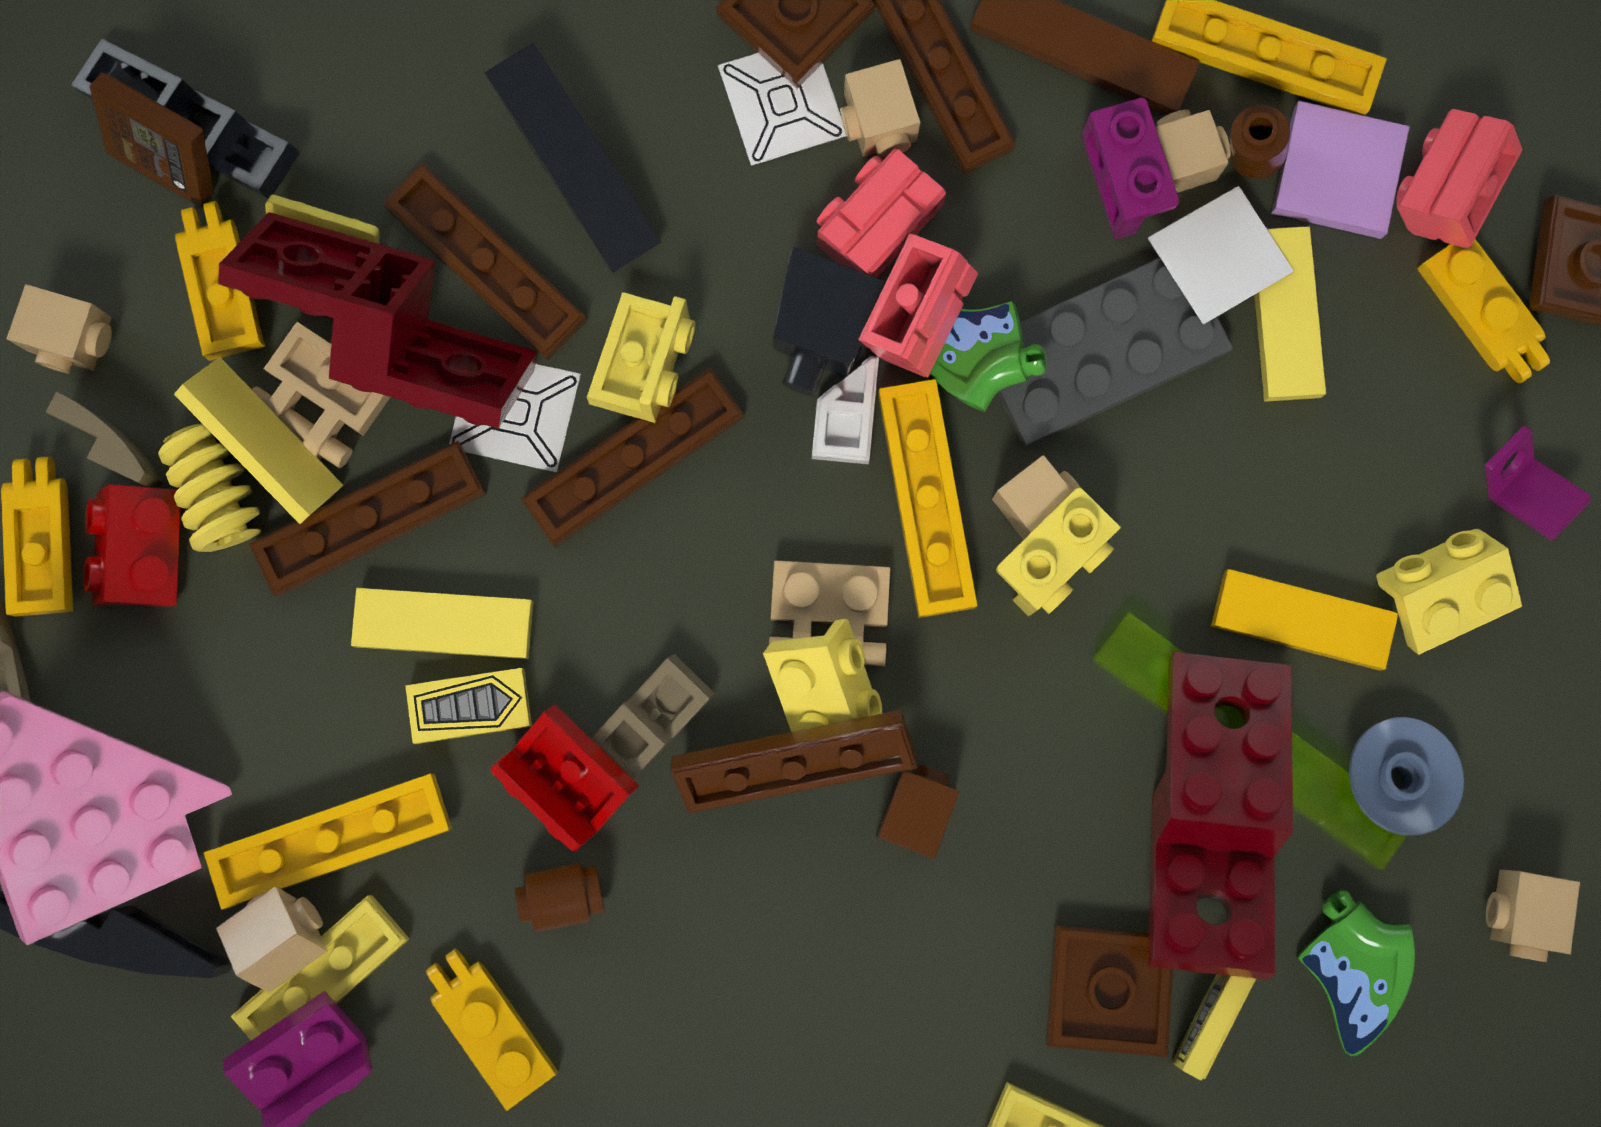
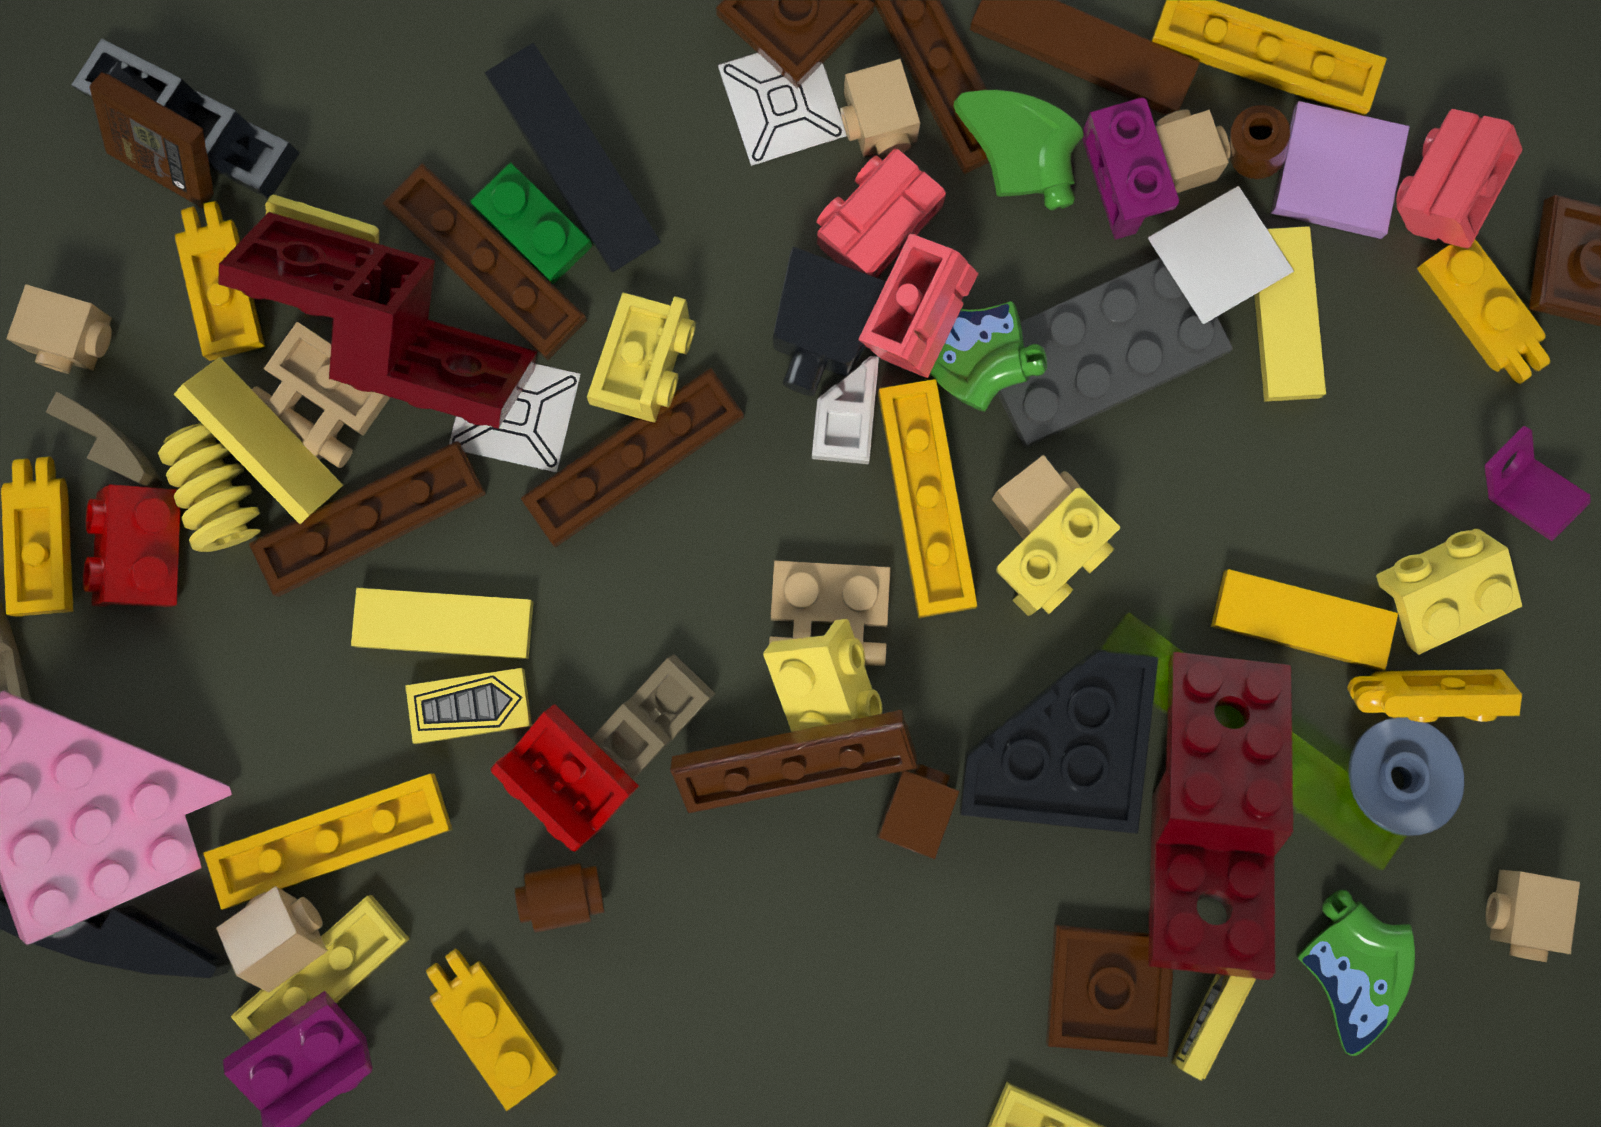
(531, 223): none -> green plate
(1024, 142): none -> bright green arm
(1071, 750): none -> black plate
(1437, 693): none -> yellow hinge

